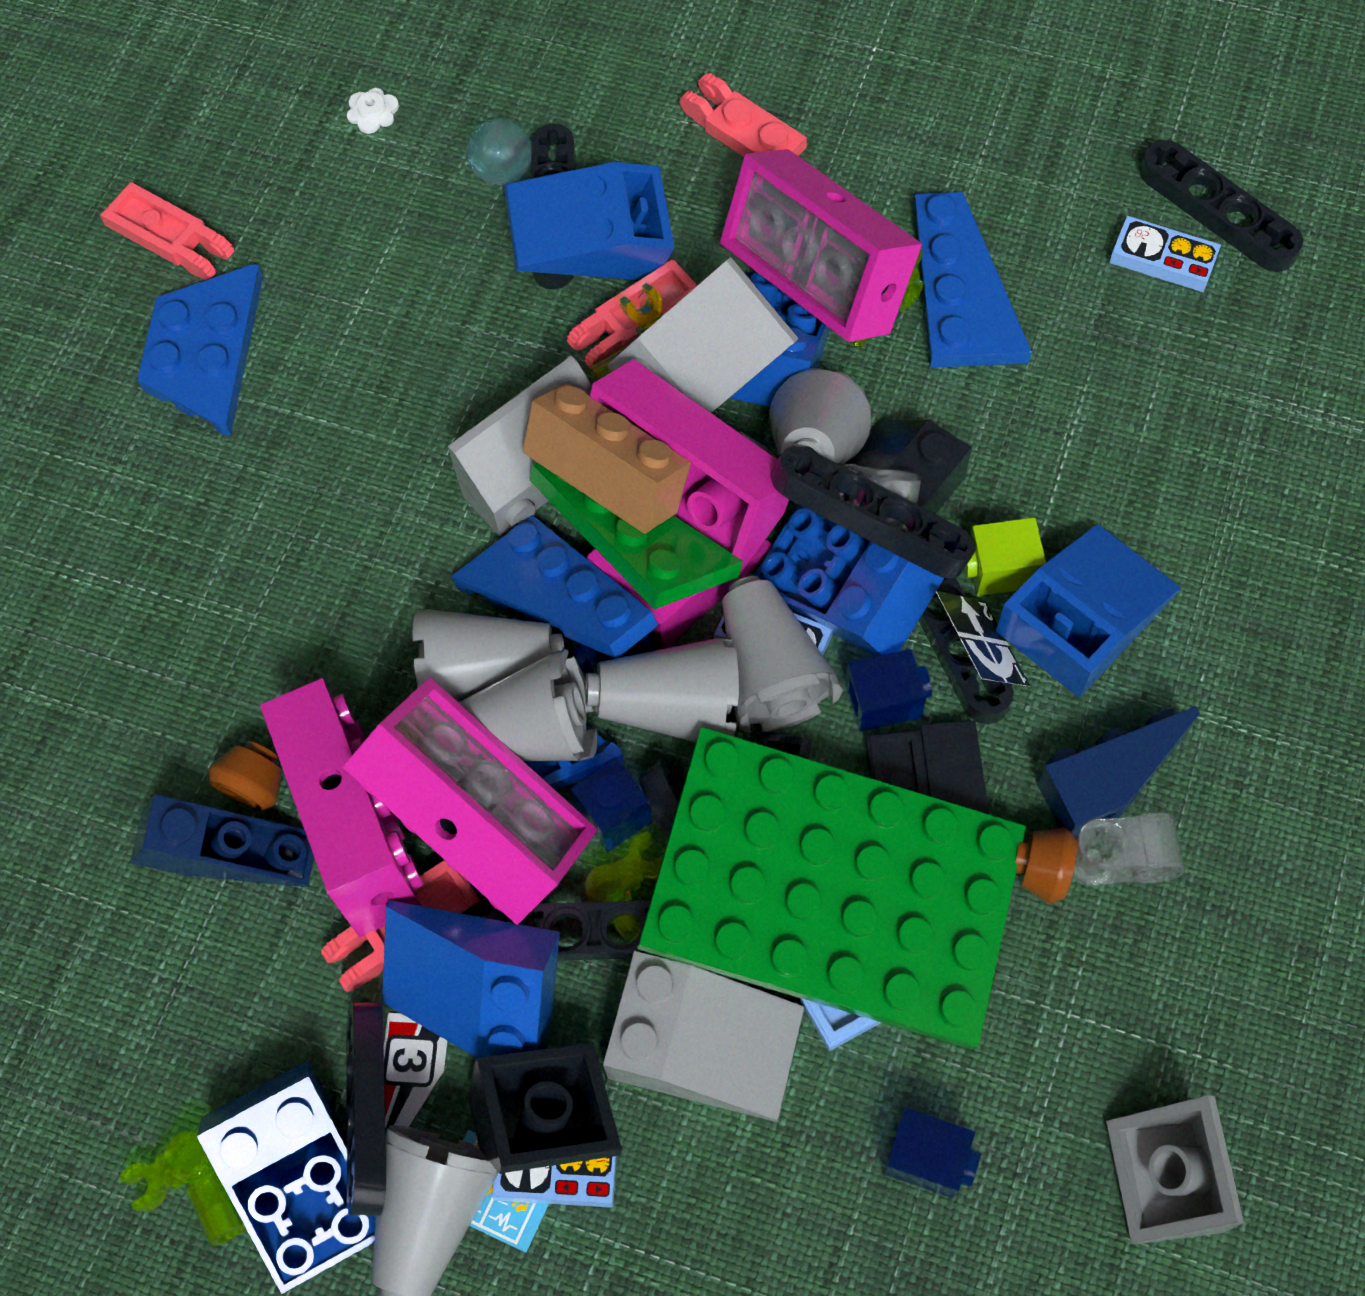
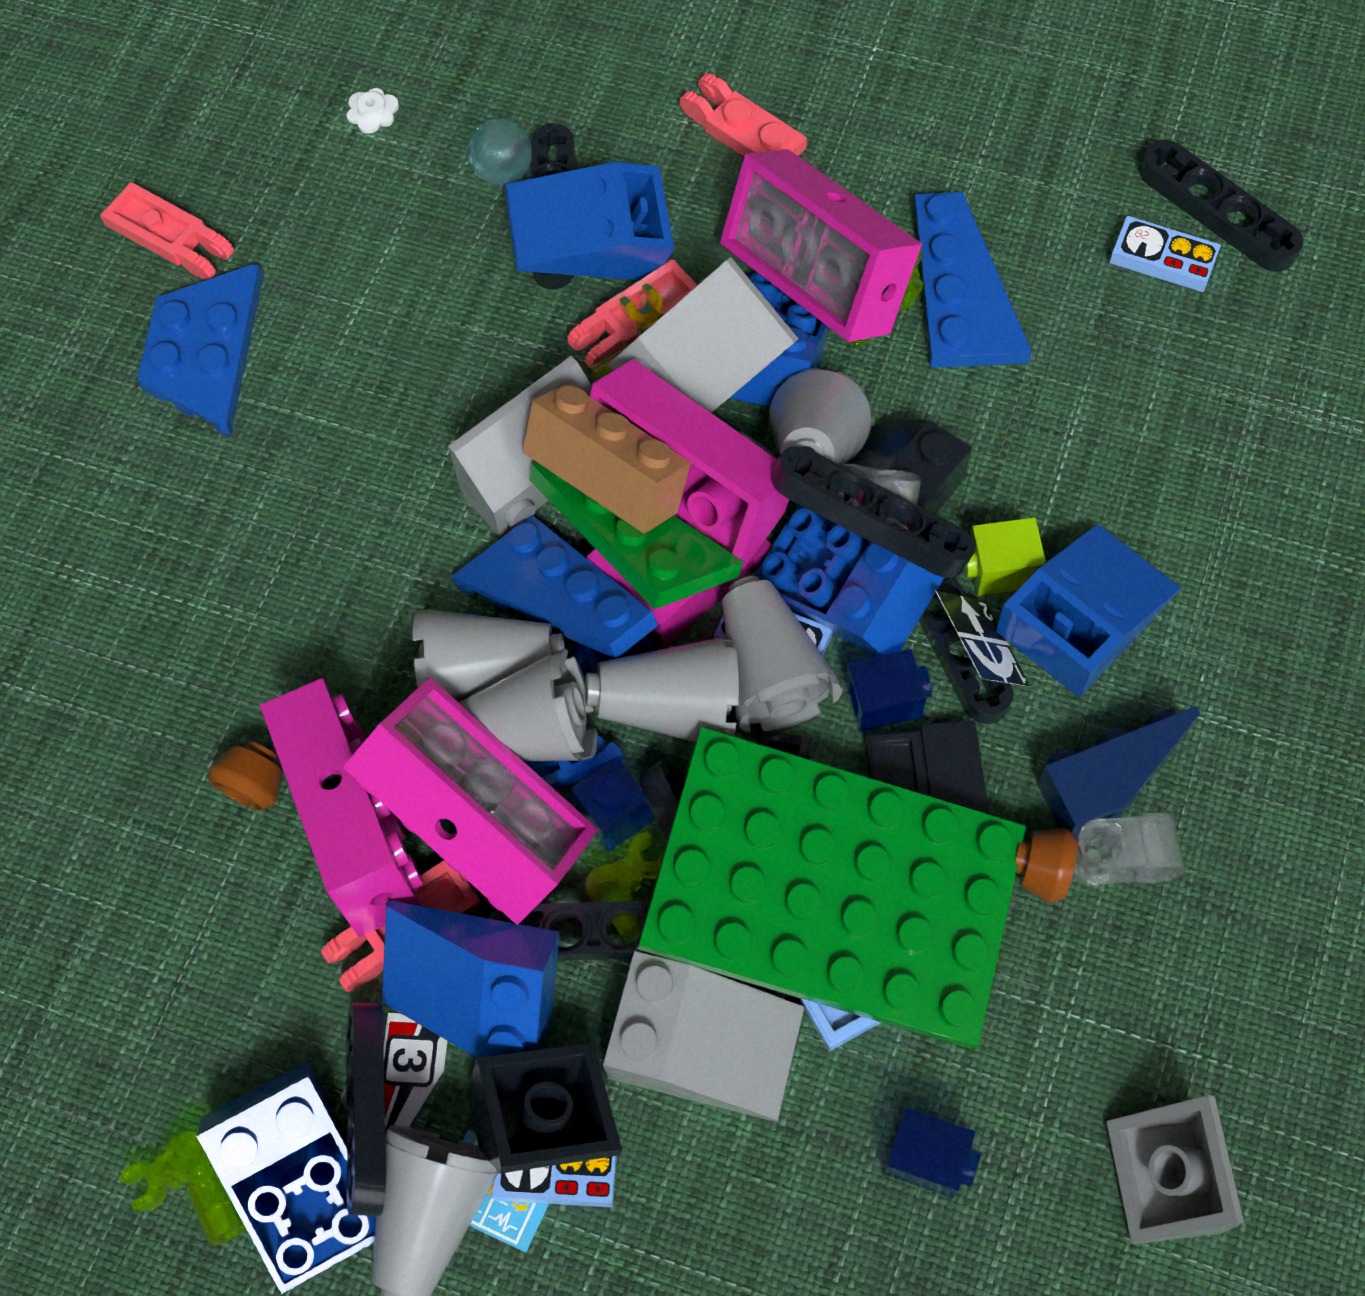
(220, 844): dark blue slope -> none

